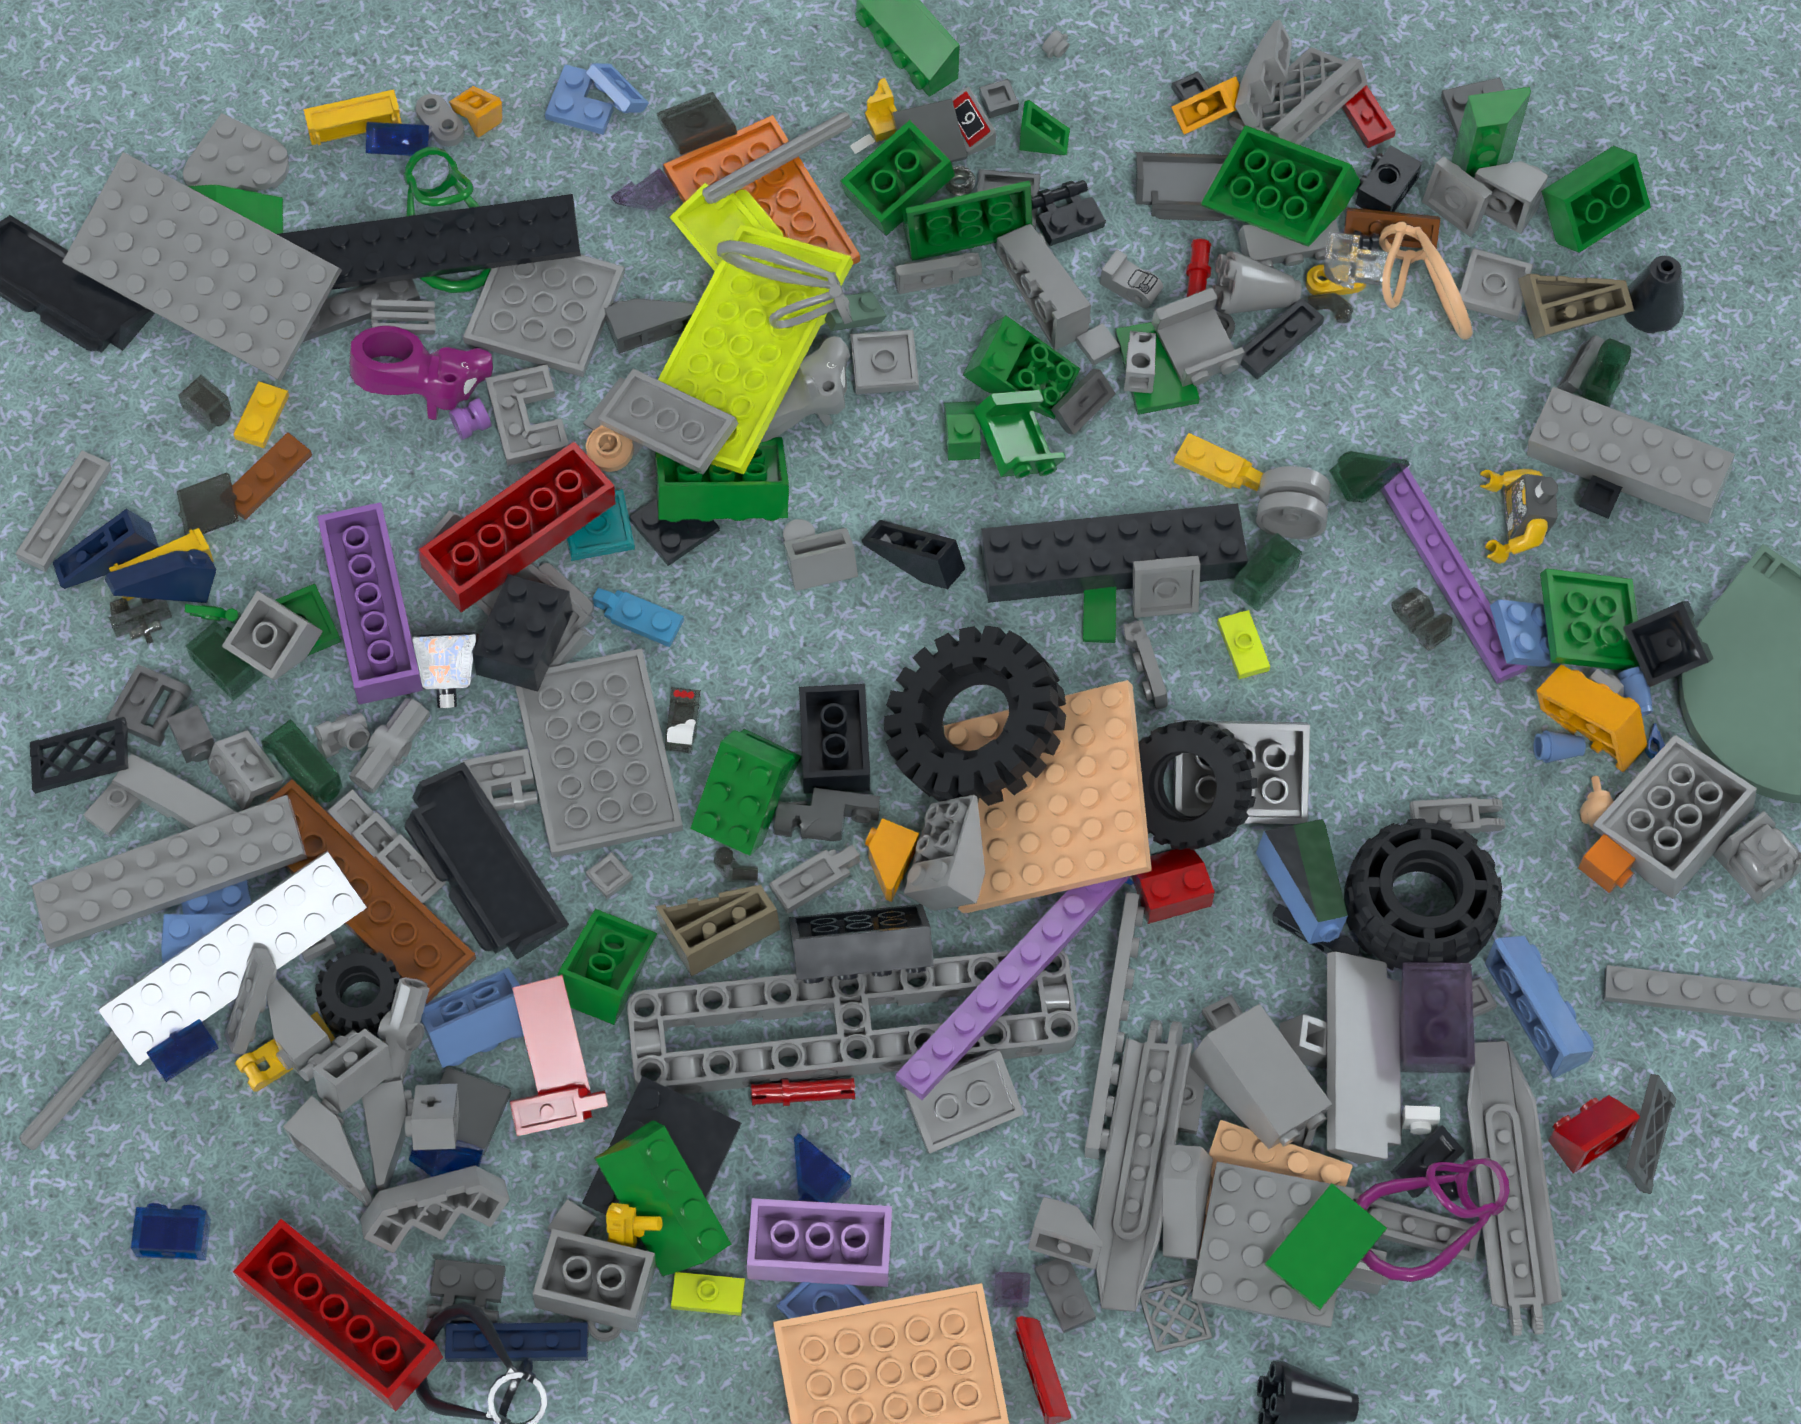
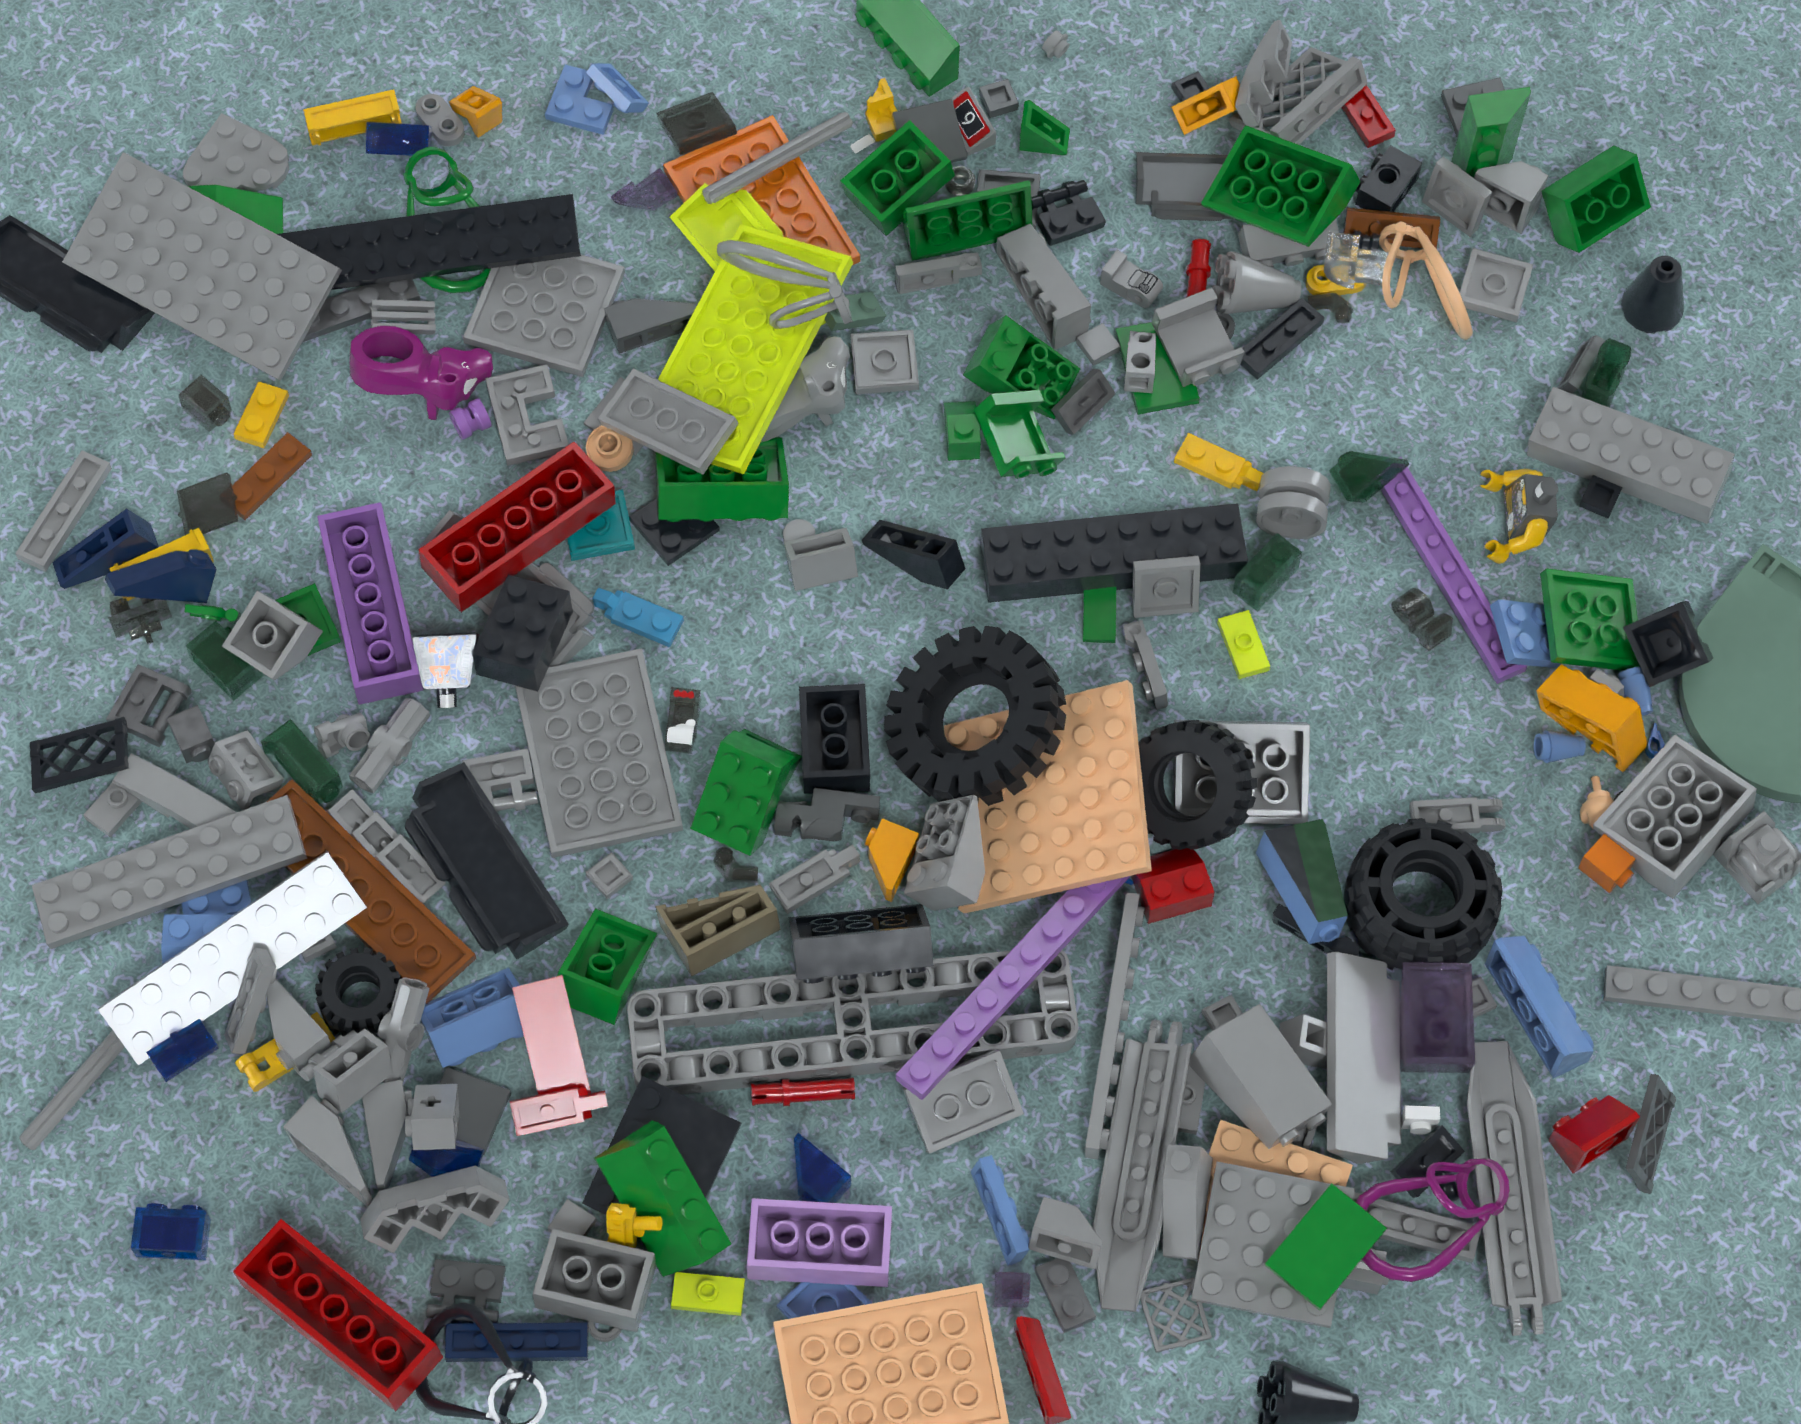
(1000, 1210): none -> medium blue plate
(1568, 303): dark tan wedge -> none

